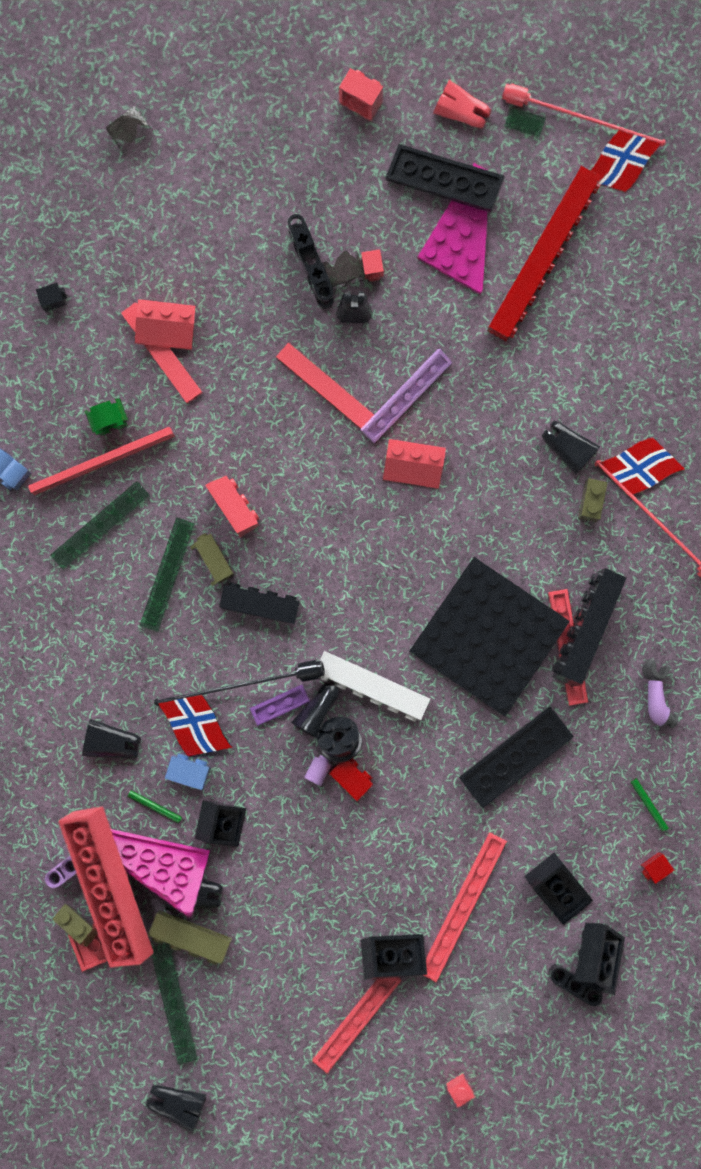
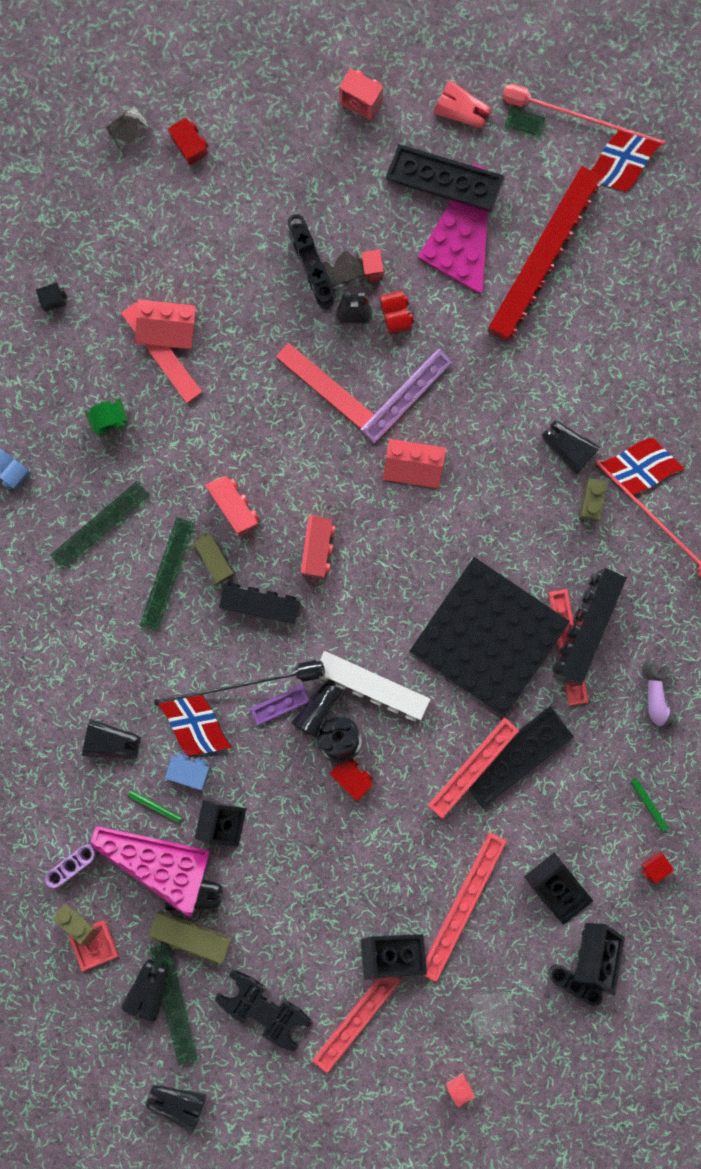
(101, 461): coral tile -> none
(106, 887): coral brick -> none
(146, 992): none -> black piece
(188, 141): none -> red brick
(263, 1011): none -> black piece
(317, 547): none -> coral slope
(318, 770): lavender brick -> none
(396, 313): none -> red brick
(473, 768): none -> coral tile

